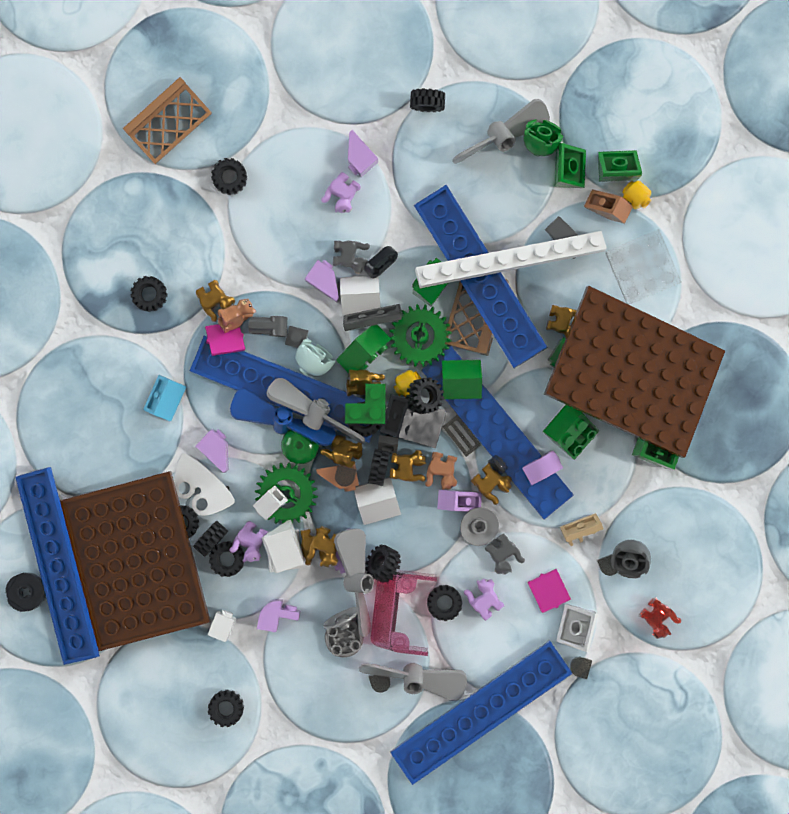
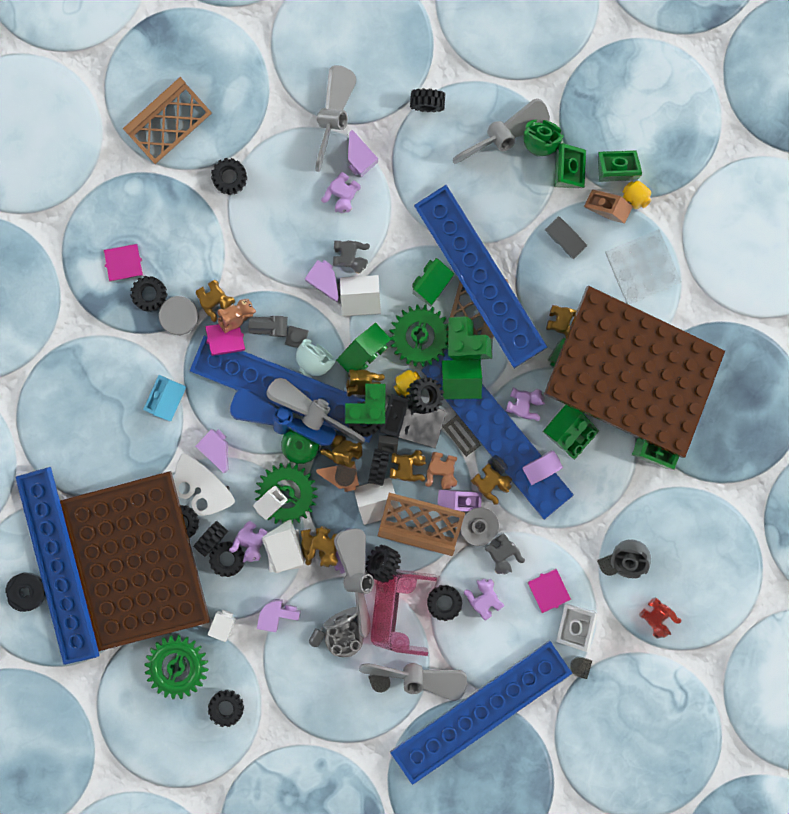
(123, 262): none -> dark pink piece
(178, 315): none -> light grey tile
(182, 649): none -> green gear
(316, 637): none -> dark grey piece
(339, 88): none -> light grey piece
(372, 317): dark grey tile -> none
(380, 262): black beam -> none
(417, 535): none -> medium nougat fence
(463, 342): none -> green brick
(510, 259): white plate -> none
(522, 405): none -> lavender animal
(581, 527): tan plate -> none

